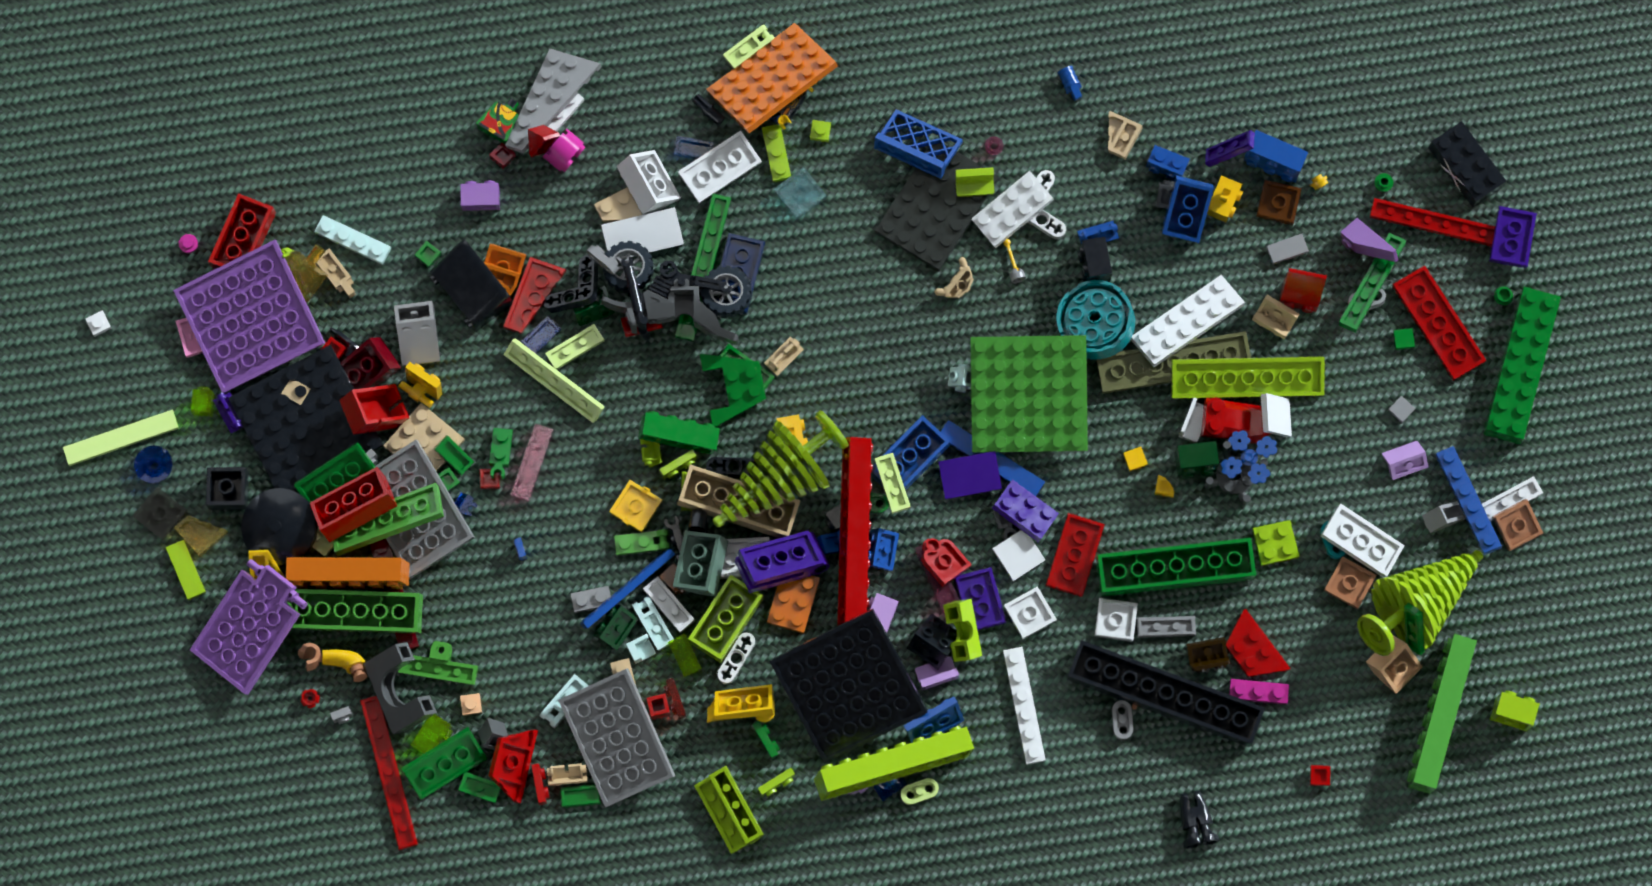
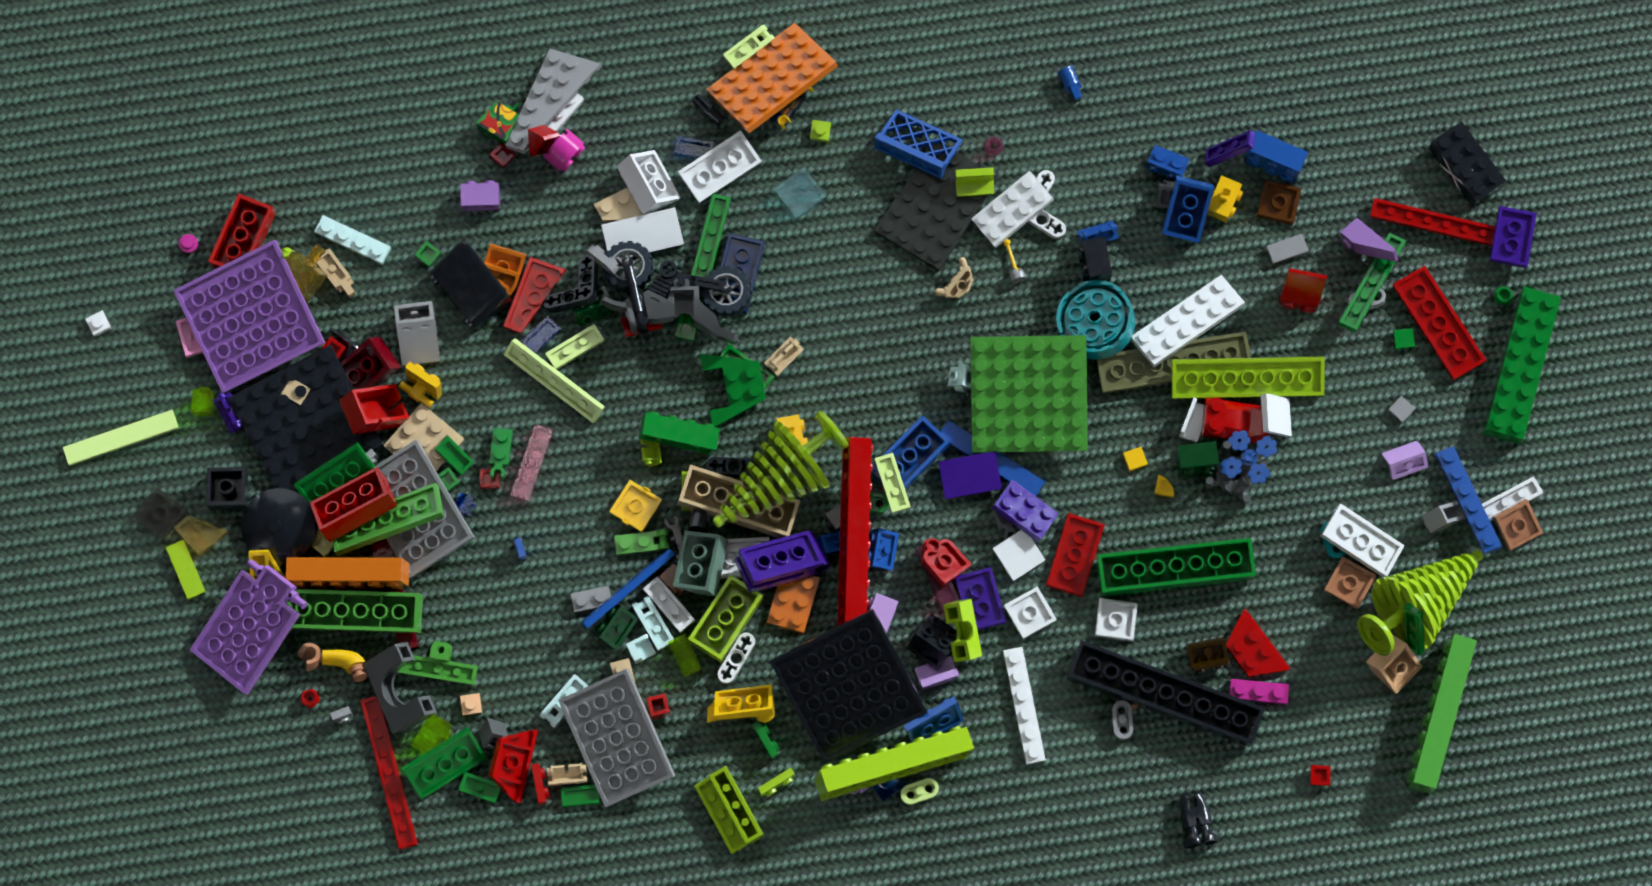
(146, 458): clear blue dish -> none
(671, 469): lime plate -> none
(677, 707): clear red plate -> none
(776, 153): lime plate -> none
(1122, 135): tan wing -> none
(1166, 626): light grey tile -> none
(1275, 317): tan bracket -> none
(1275, 543): lime plate -> none
(1319, 181): yellow plate -> none
(1379, 186): green plate -> none
(1514, 711): lime brick -> none

